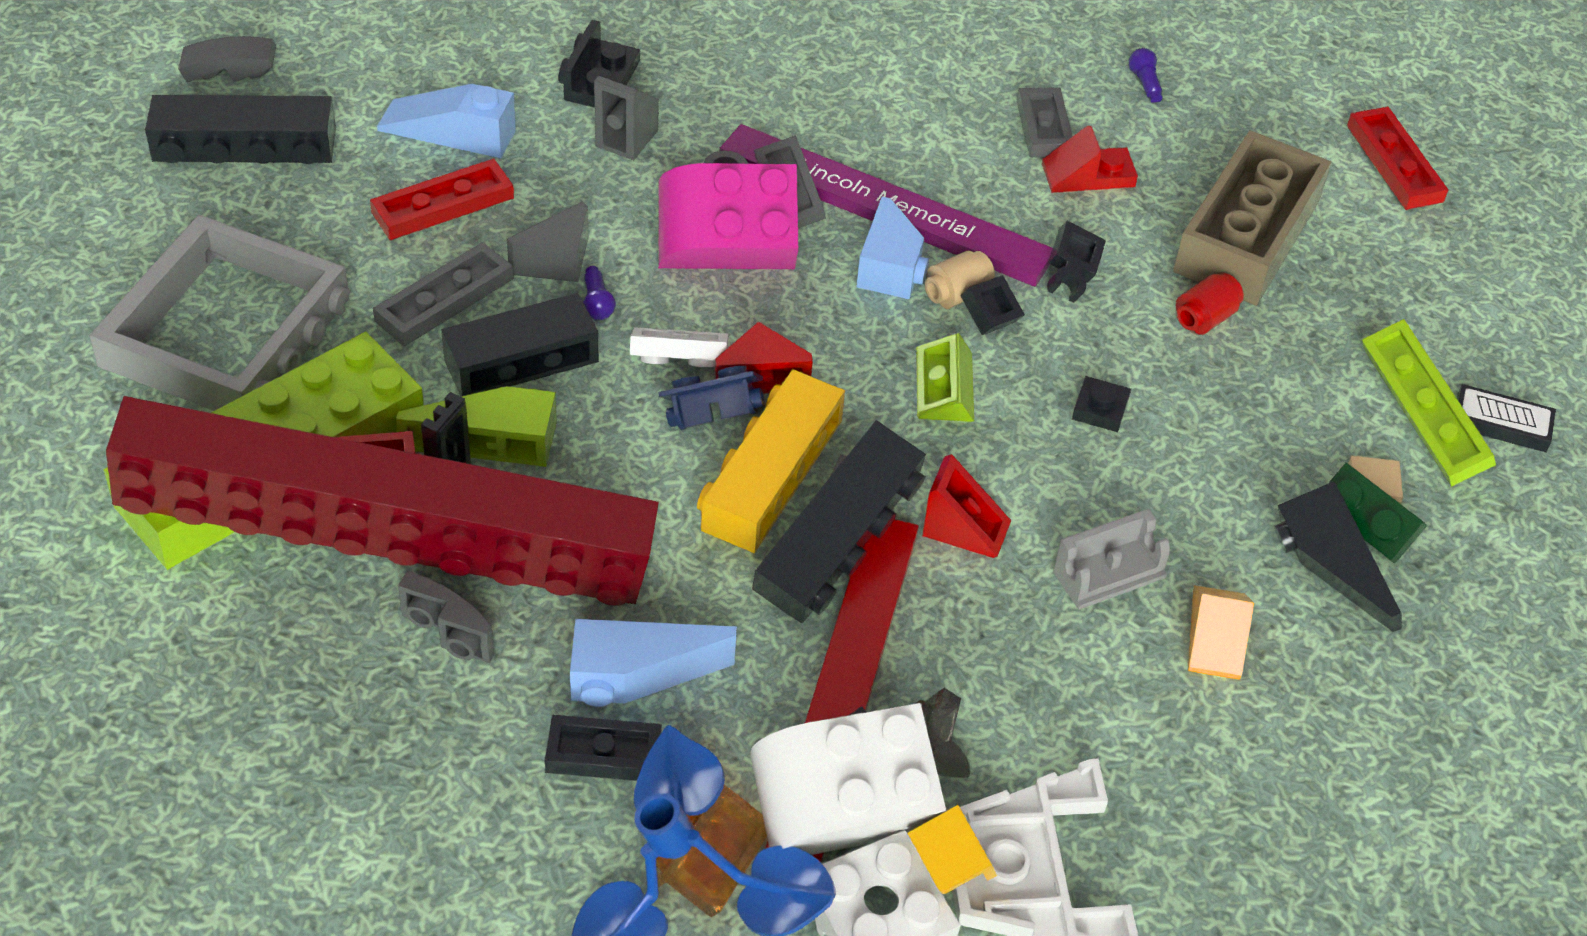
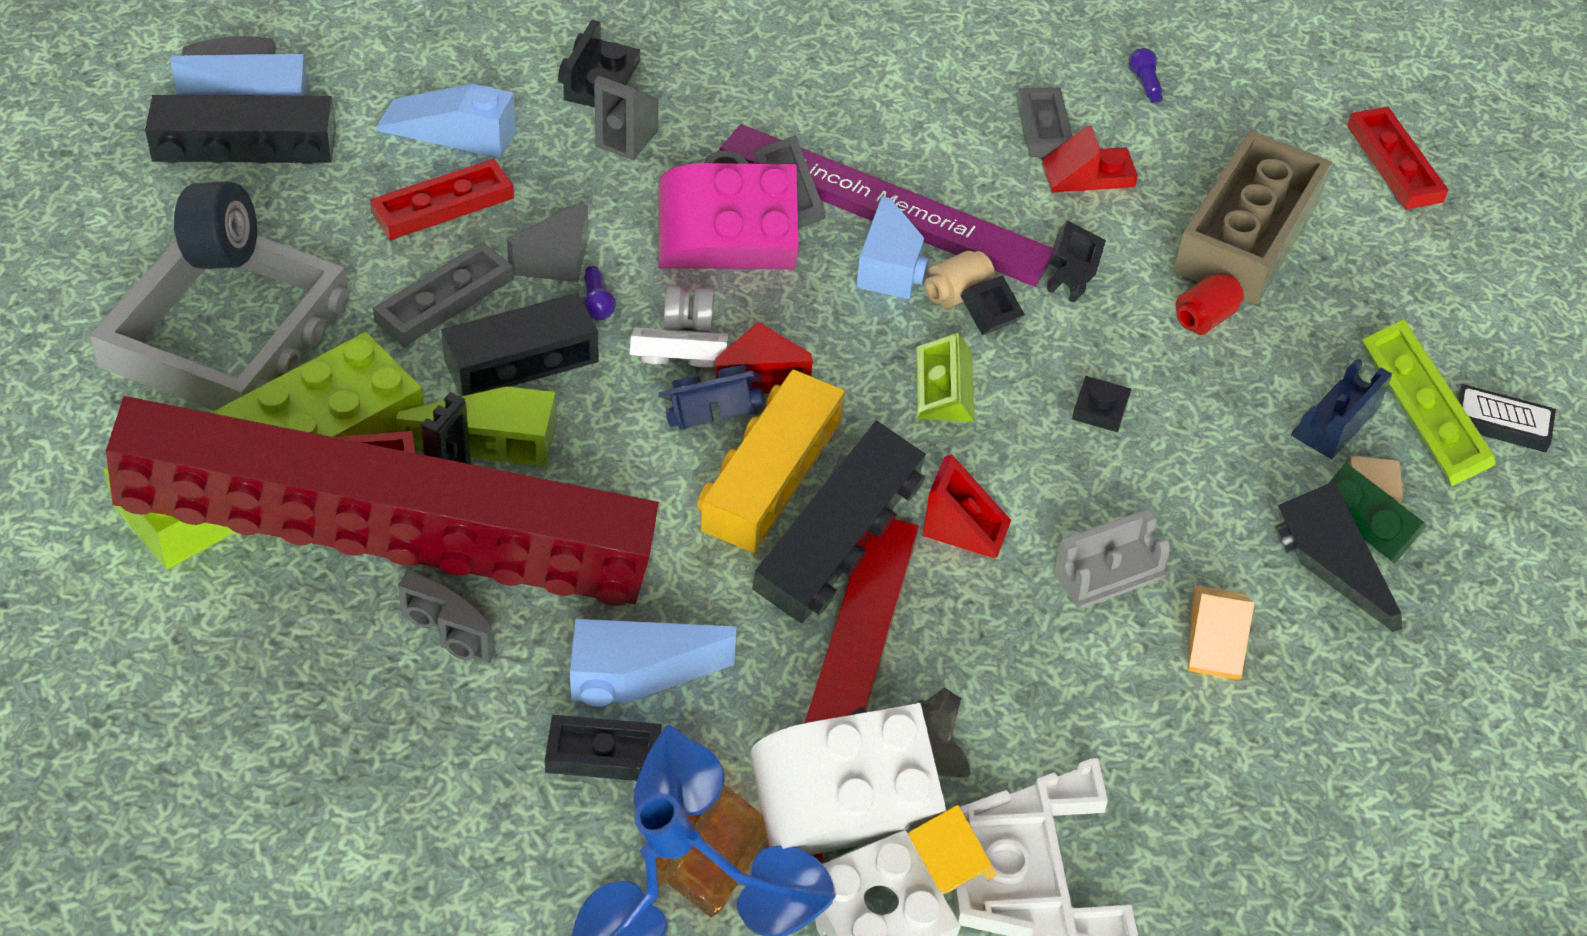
(215, 225): none -> black wheel
(240, 75): none -> light blue slope
(678, 308): none -> light grey wheel
(1342, 411): none -> dark blue hinge

